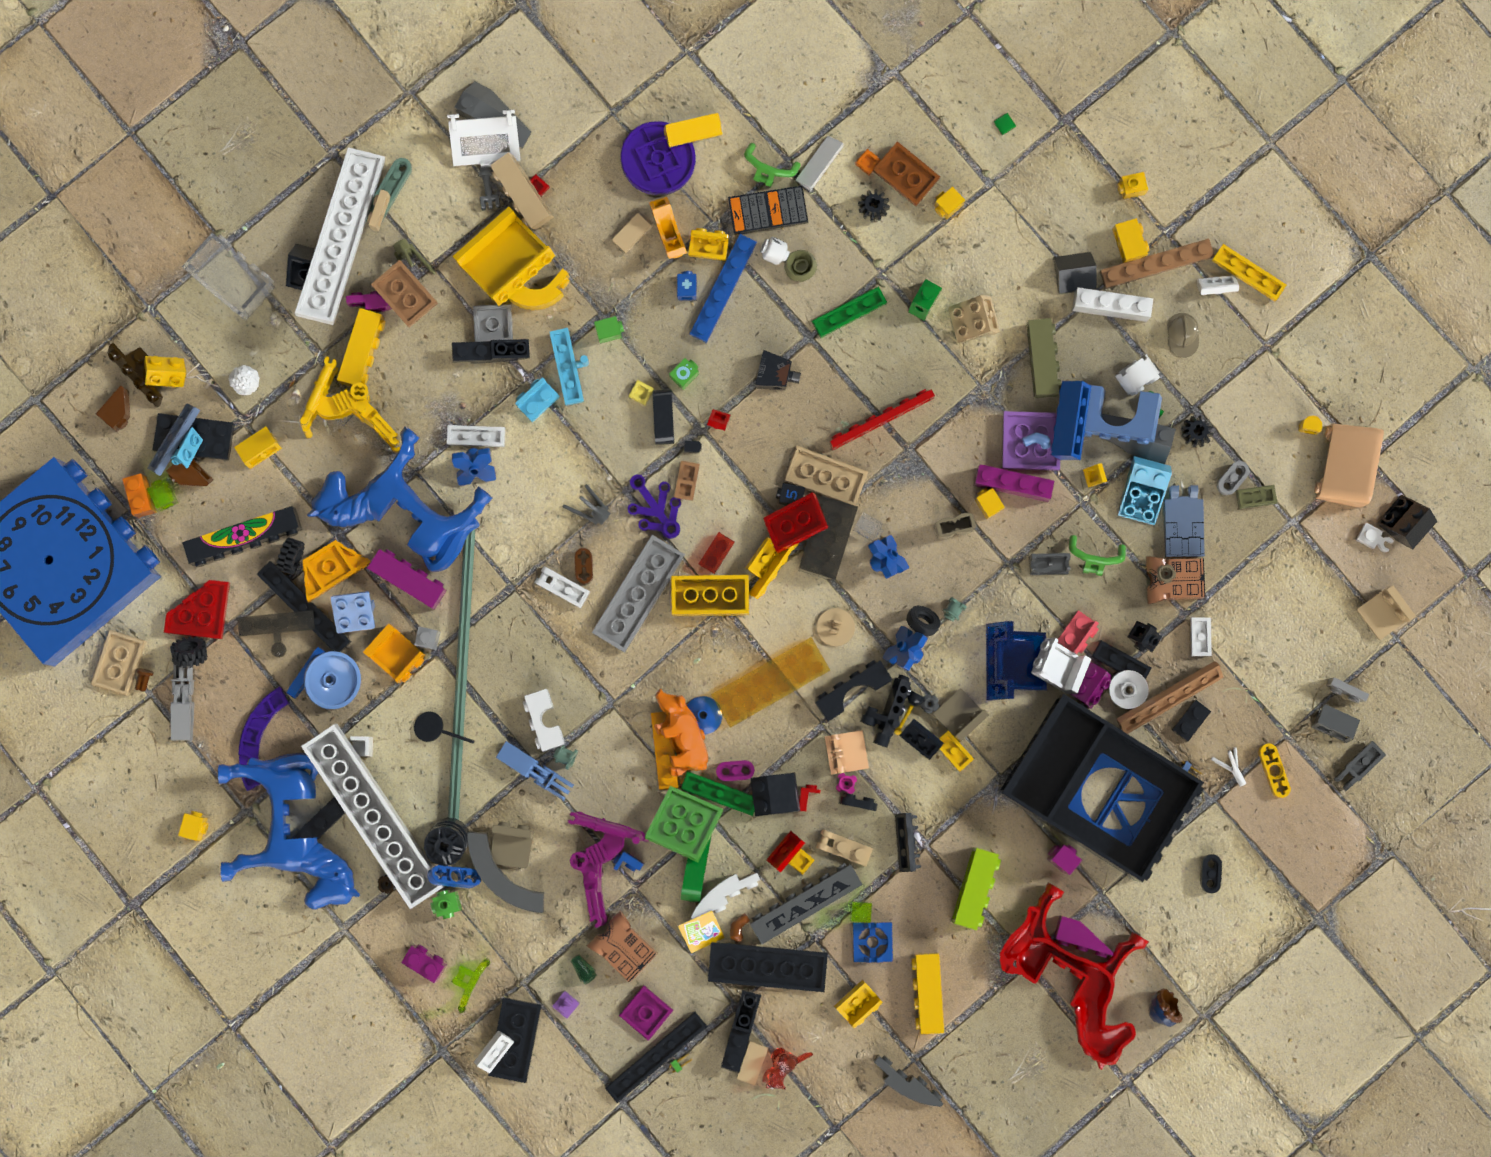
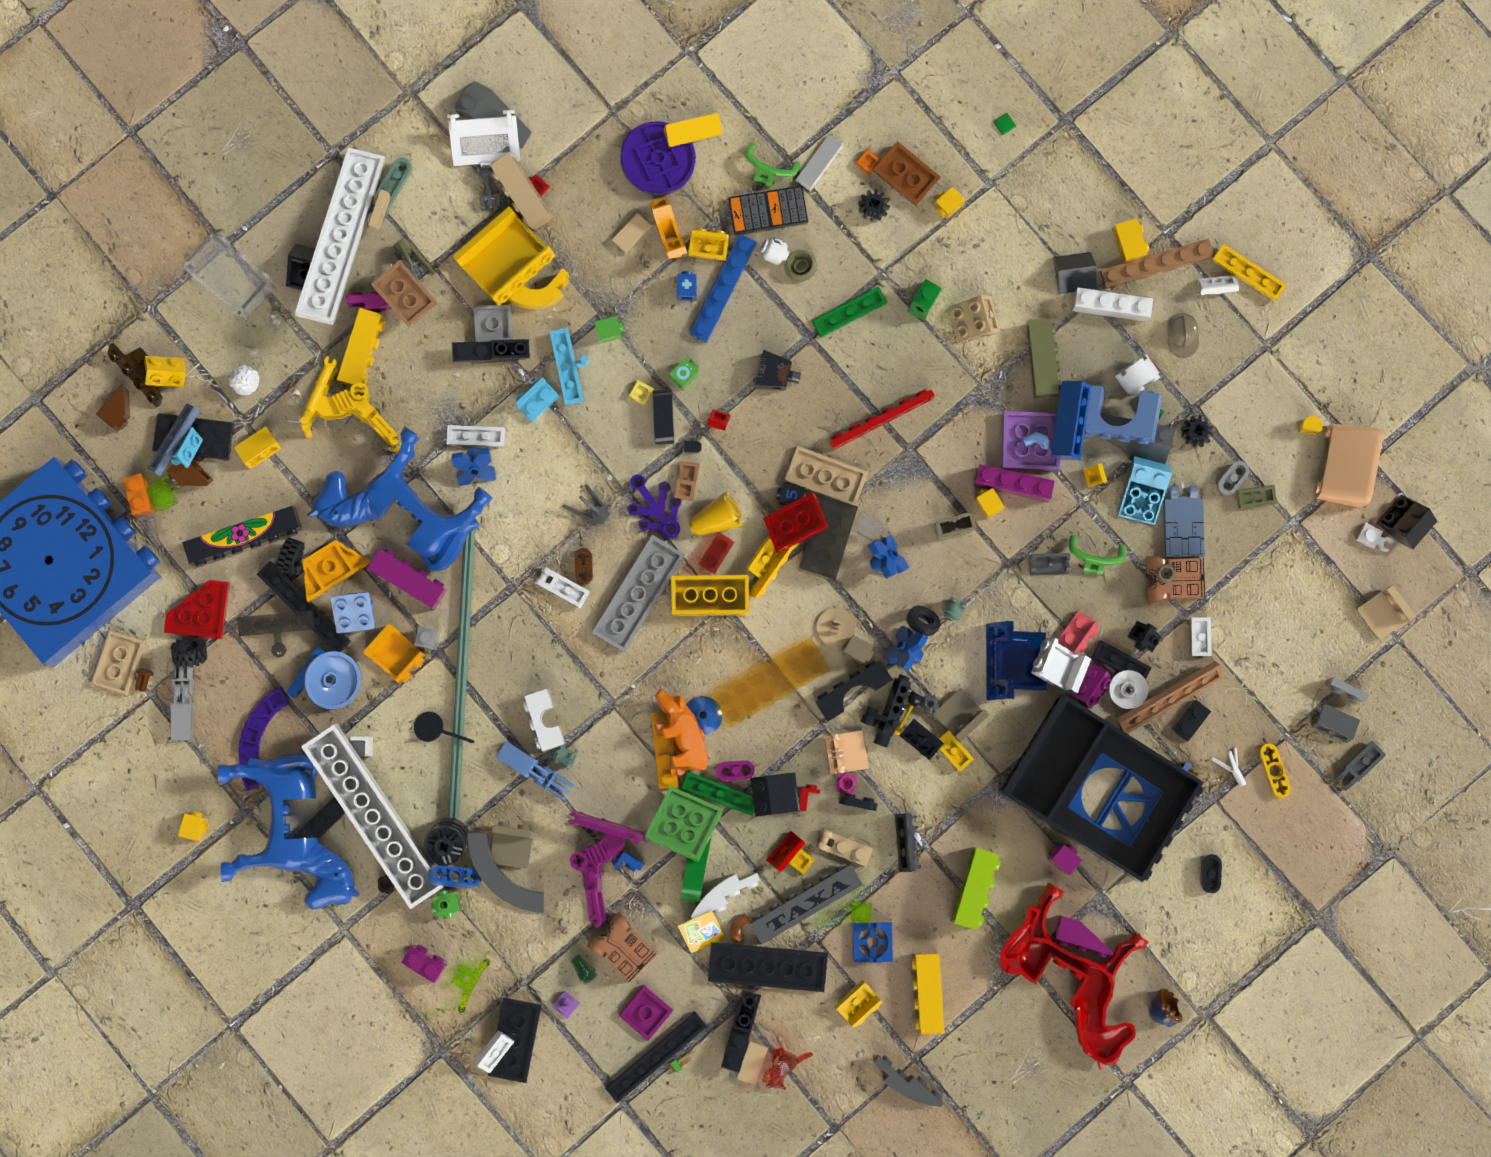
(718, 516): none -> yellow cone
(858, 650): none -> dark tan brick
(1132, 185): yellow brick -> none

